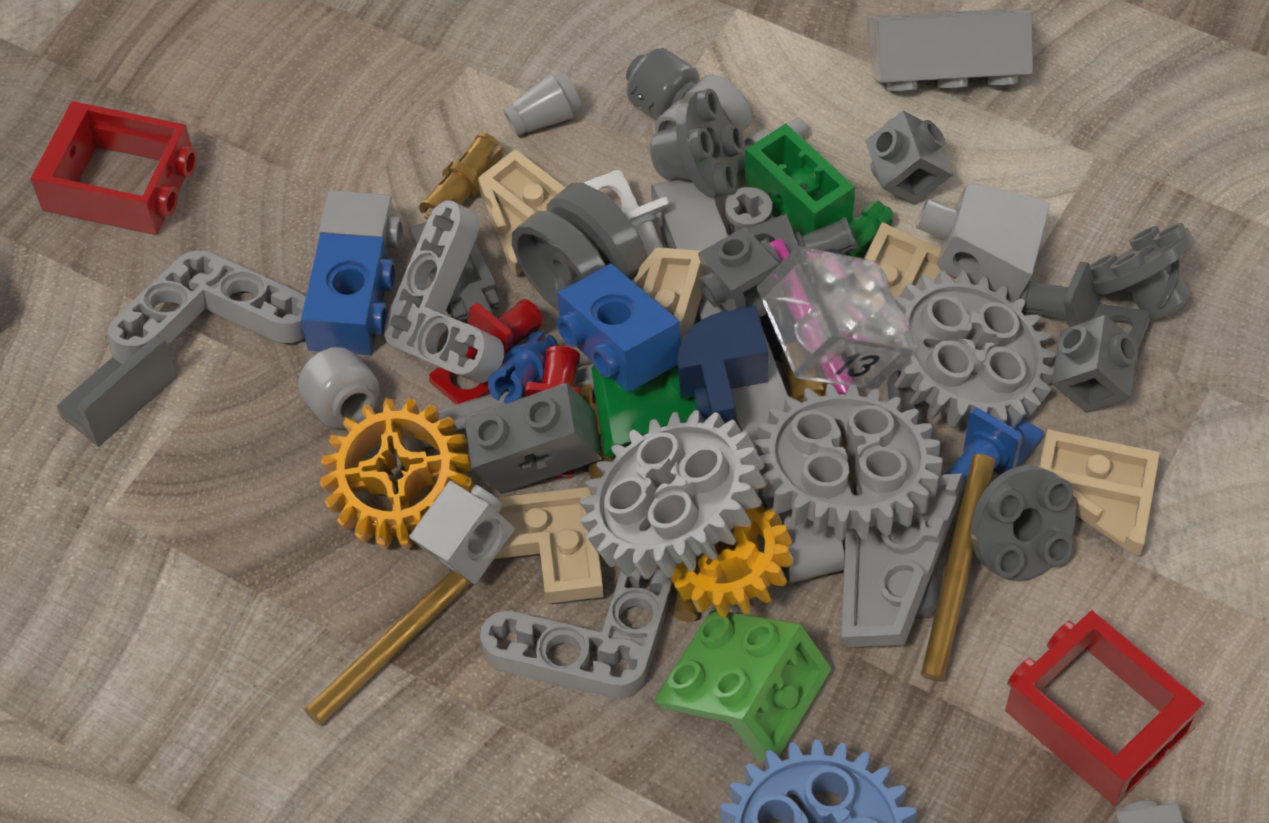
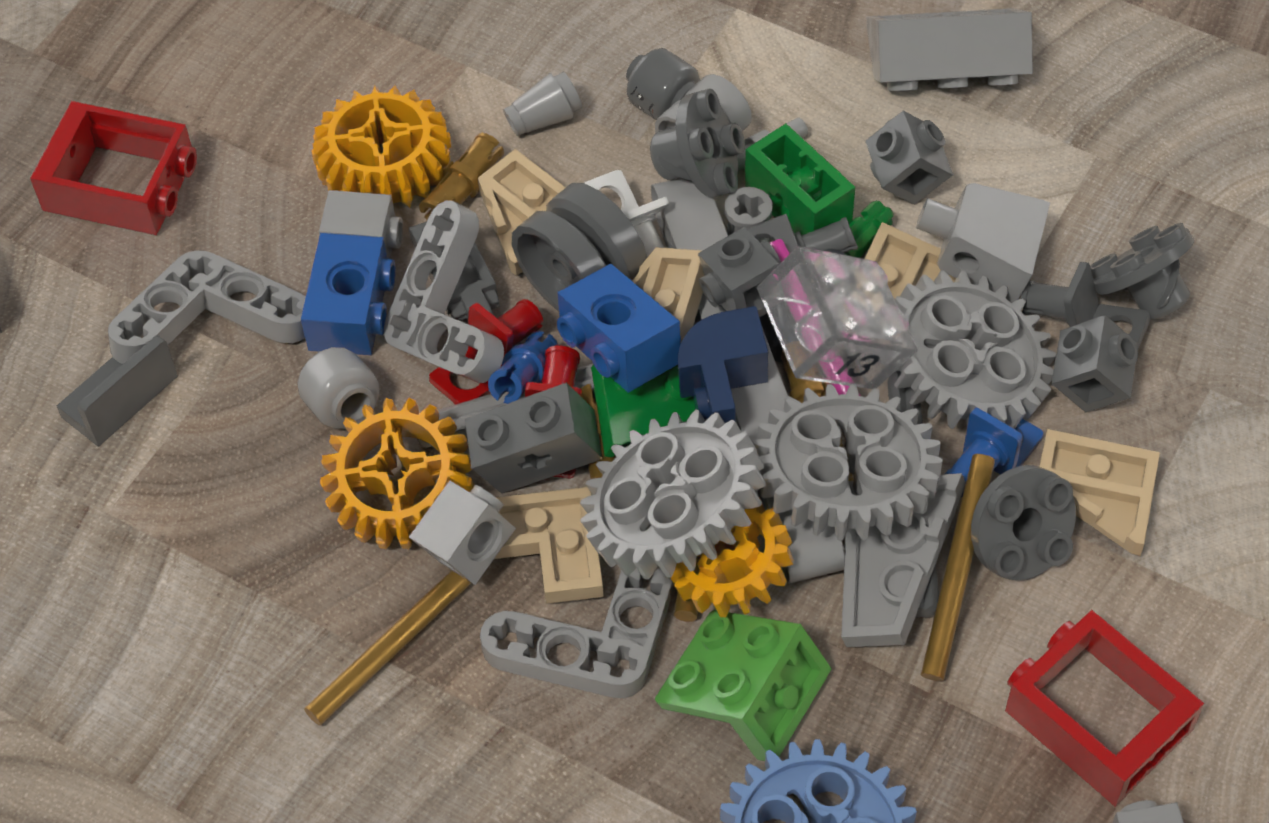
(412, 139): none -> light orange gear

